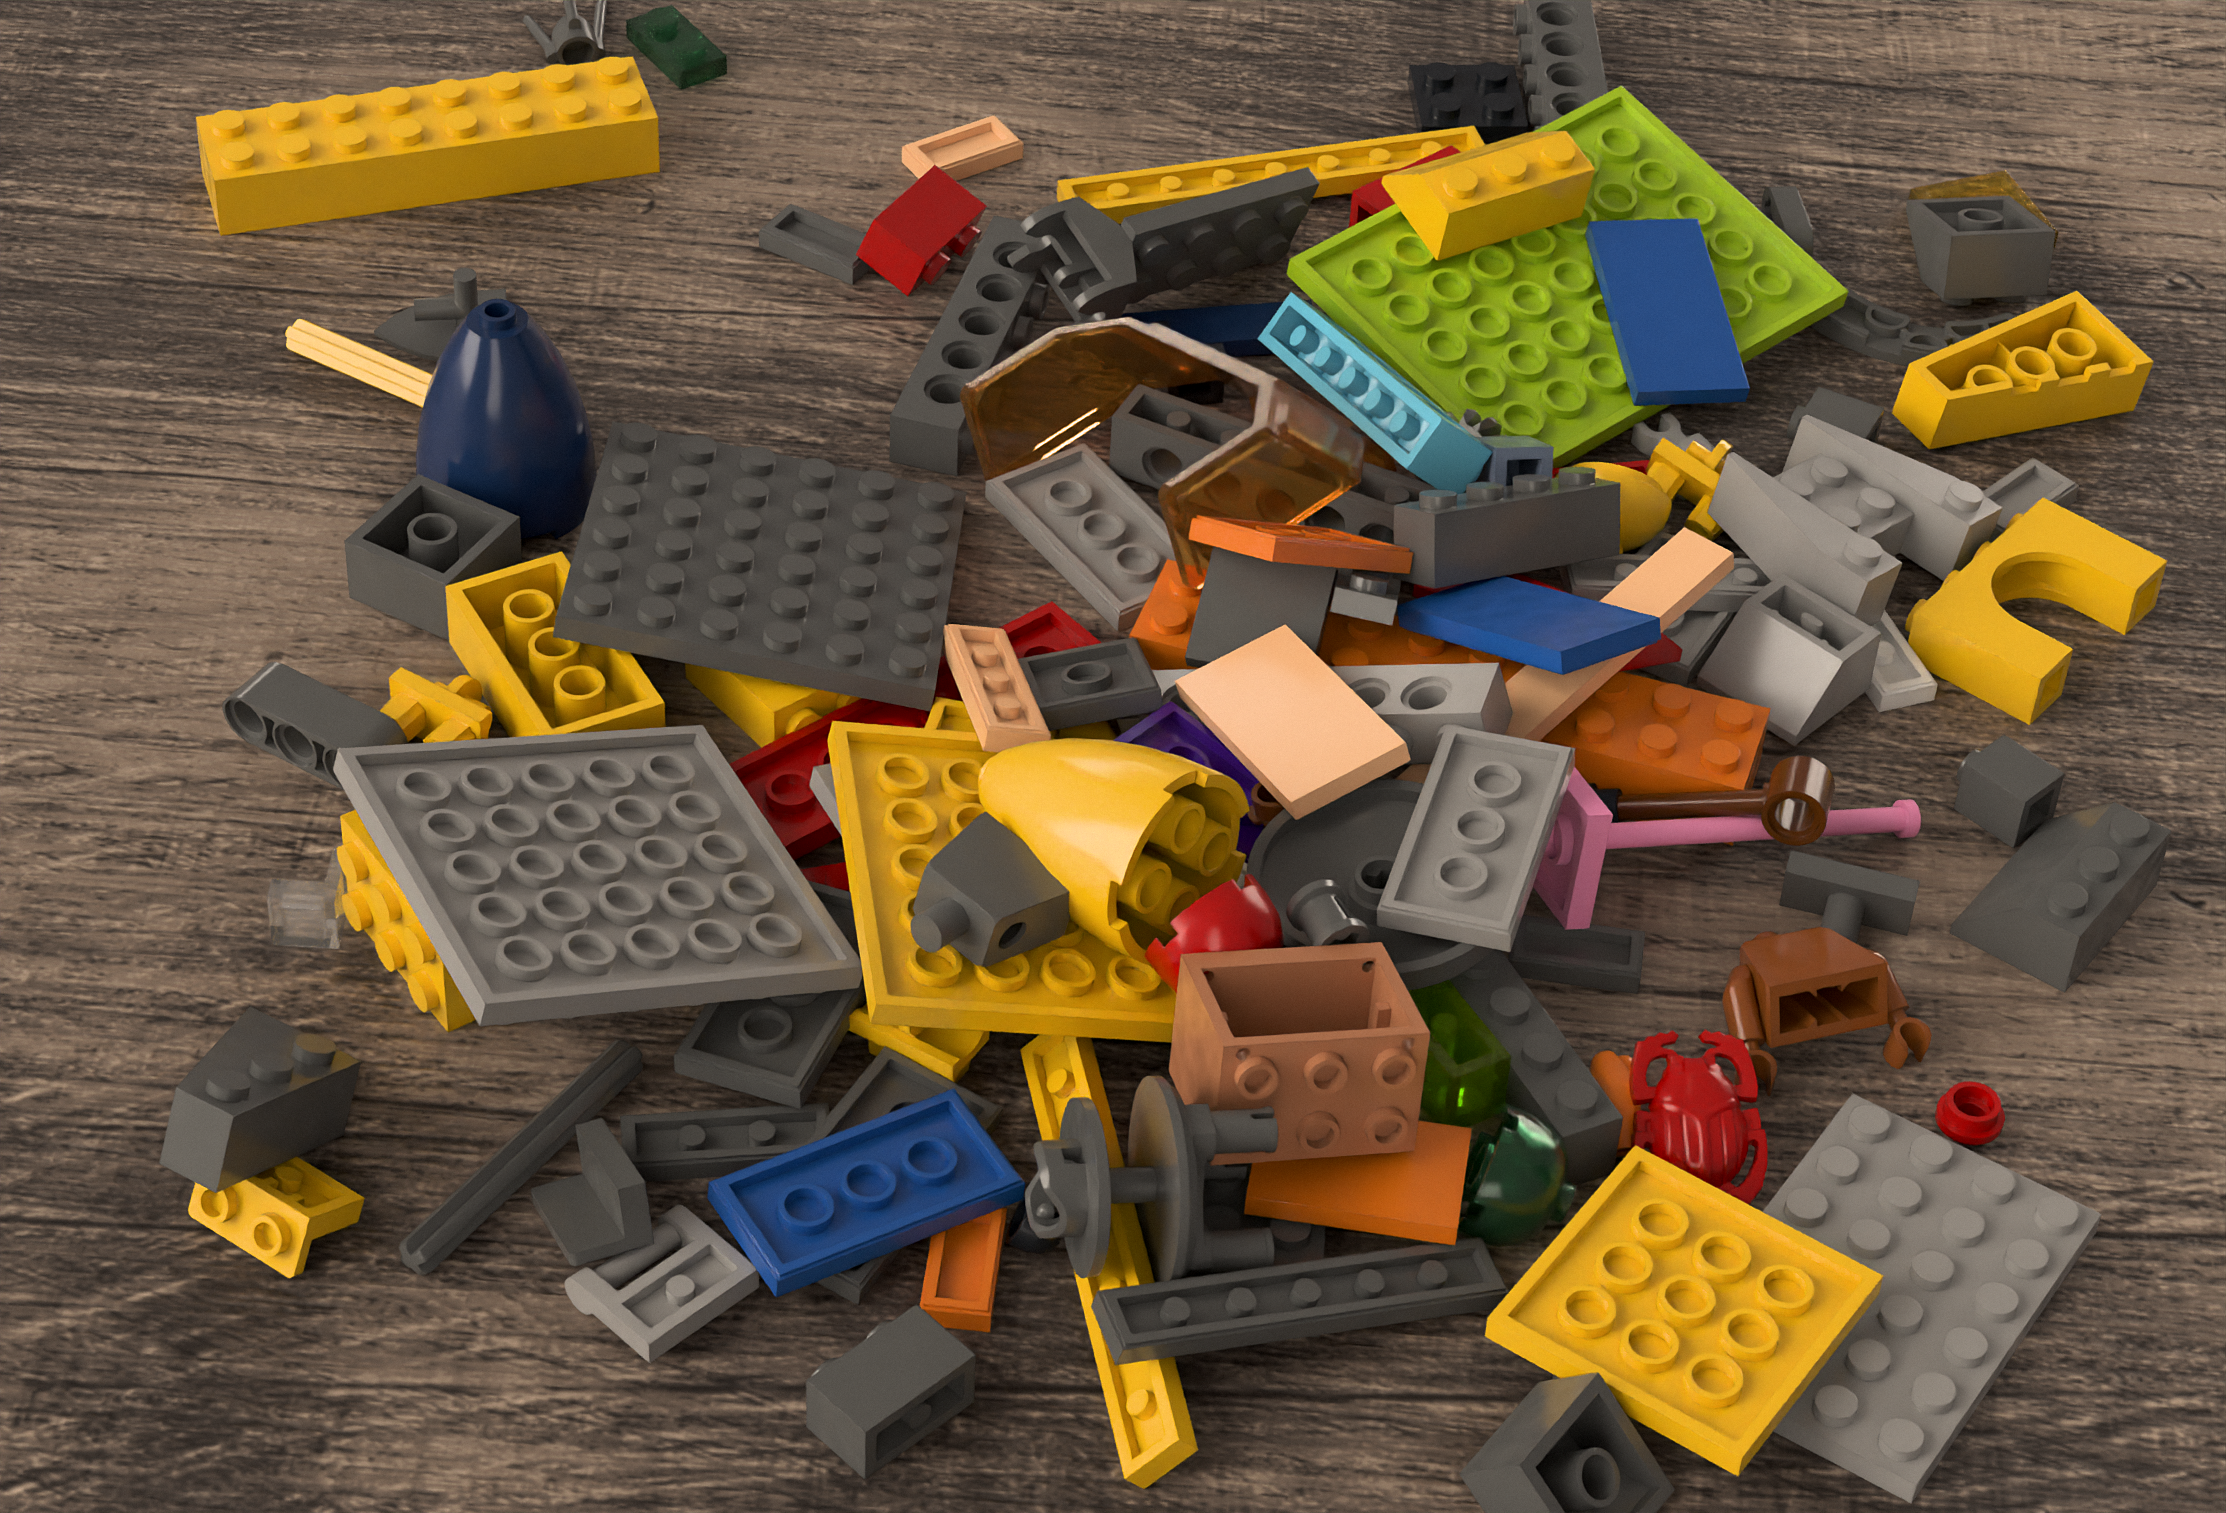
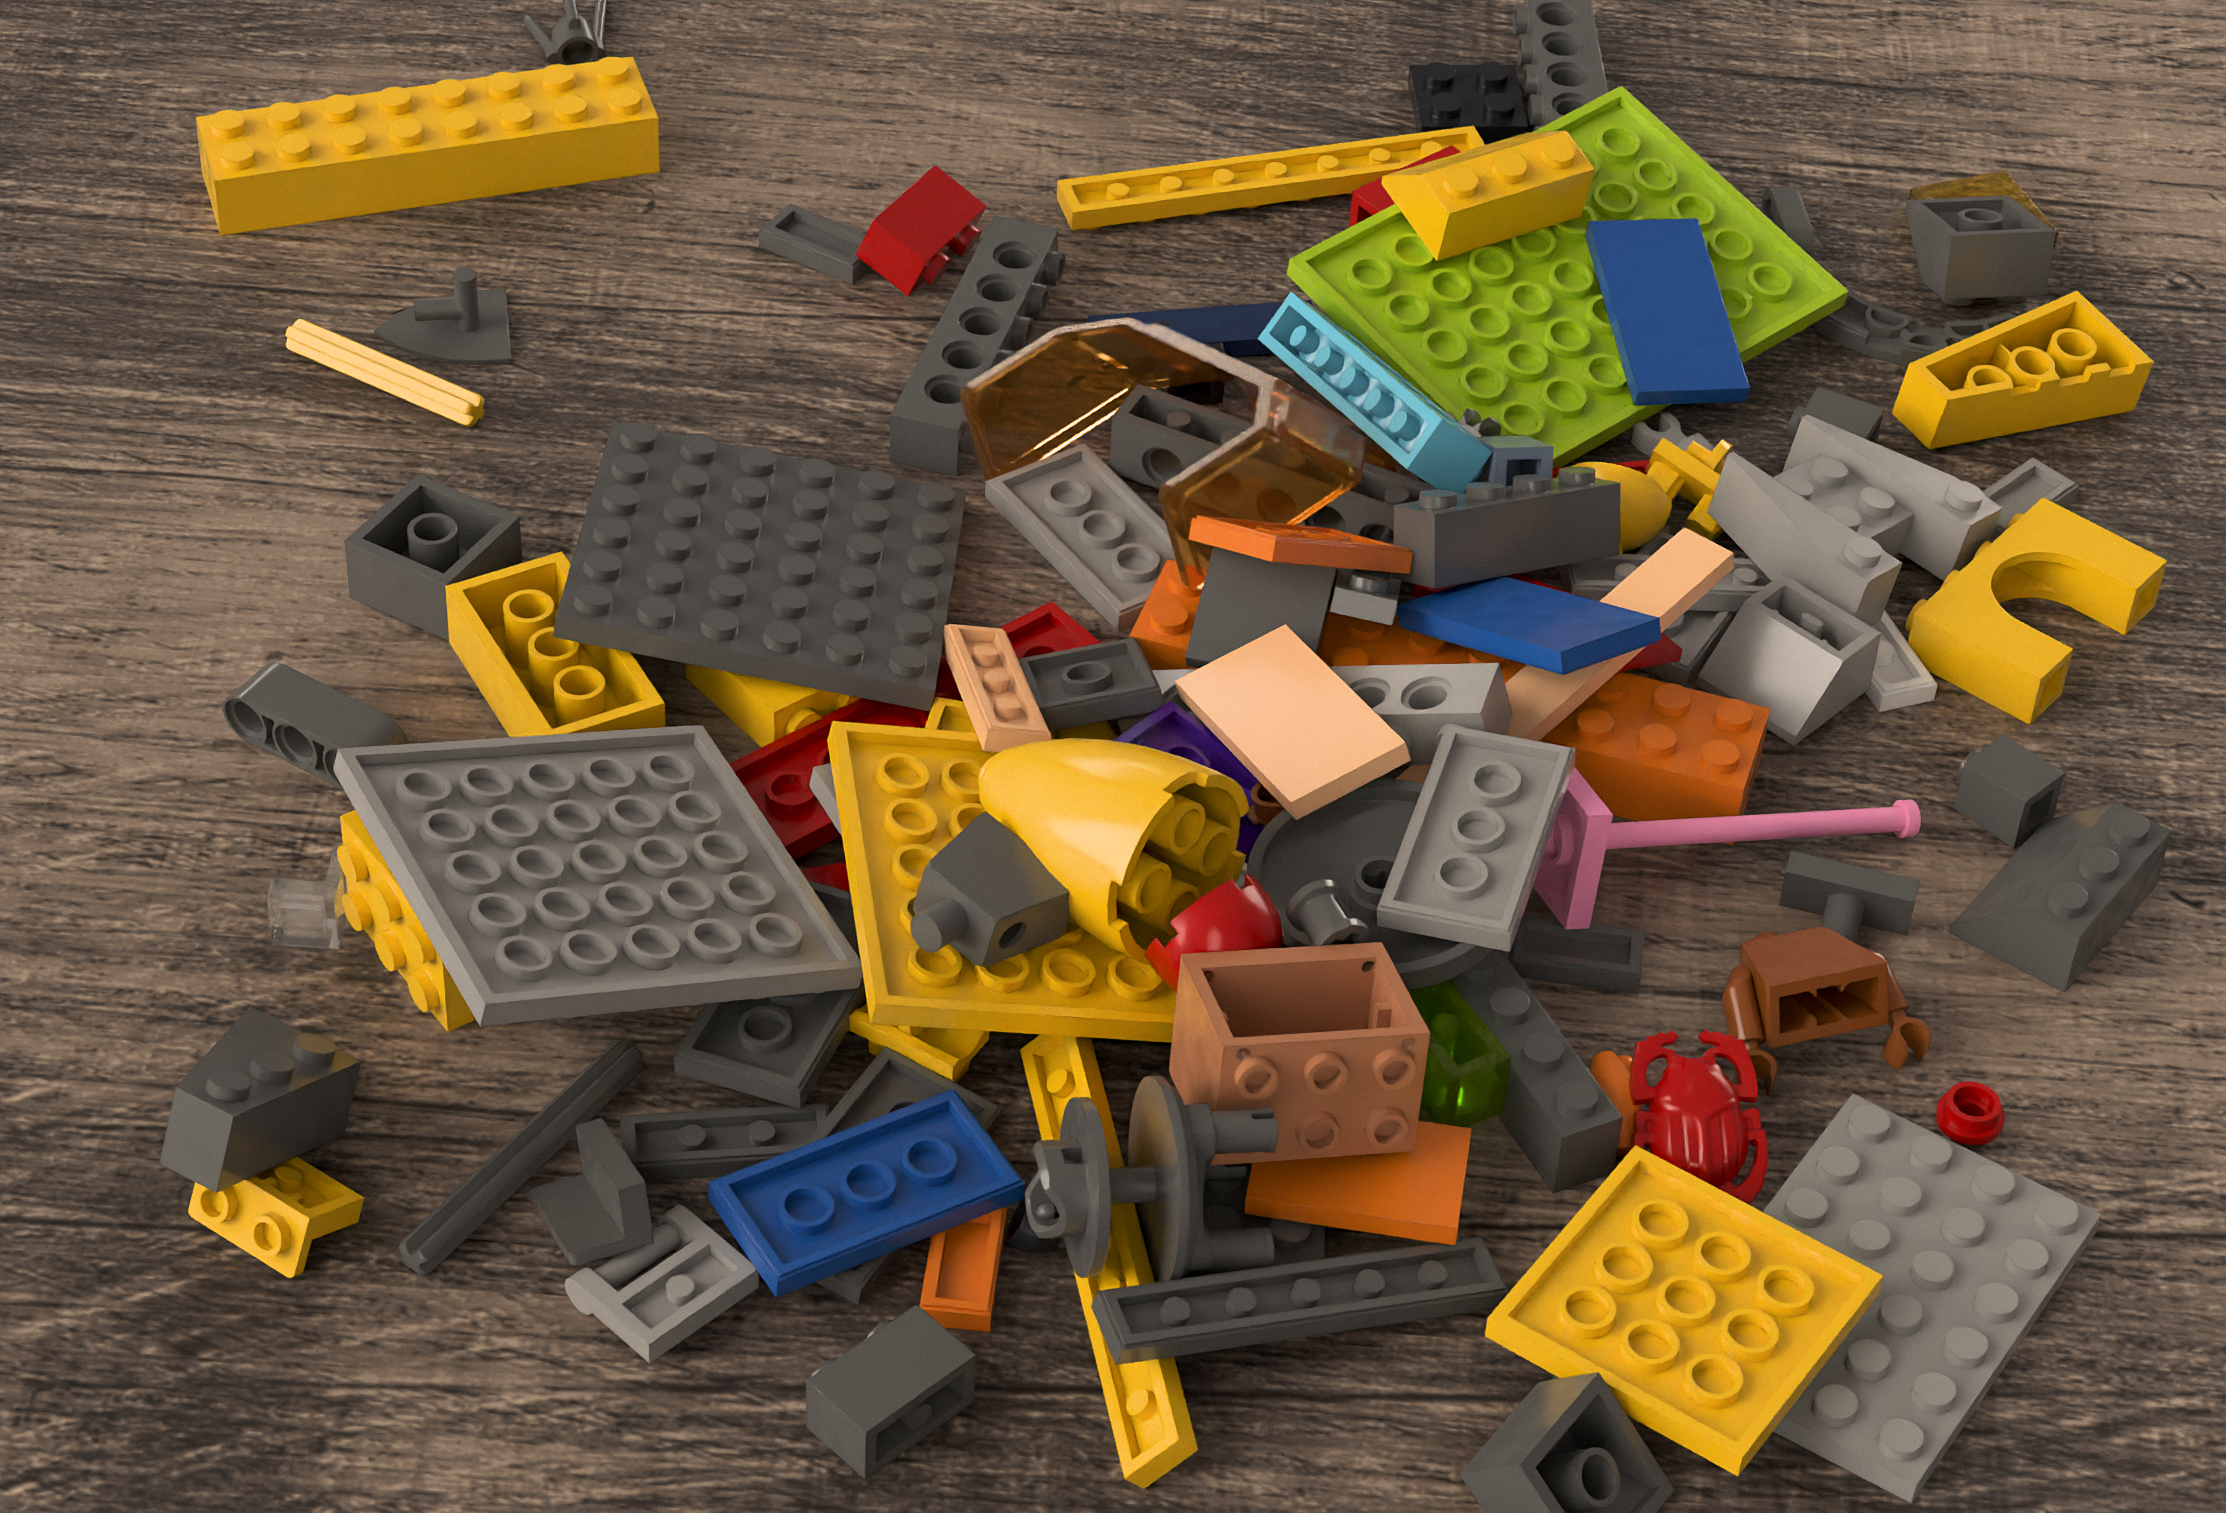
(438, 710): yellow hips -> none
(508, 422): dark blue cylinder -> none
(676, 47): clear green plate -> none
(964, 149): light nougat tile -> none
(1106, 265): dark grey hinge -> none
(1515, 1180): clear green cylinder -> none
(1782, 818): reddish brown piece -> none

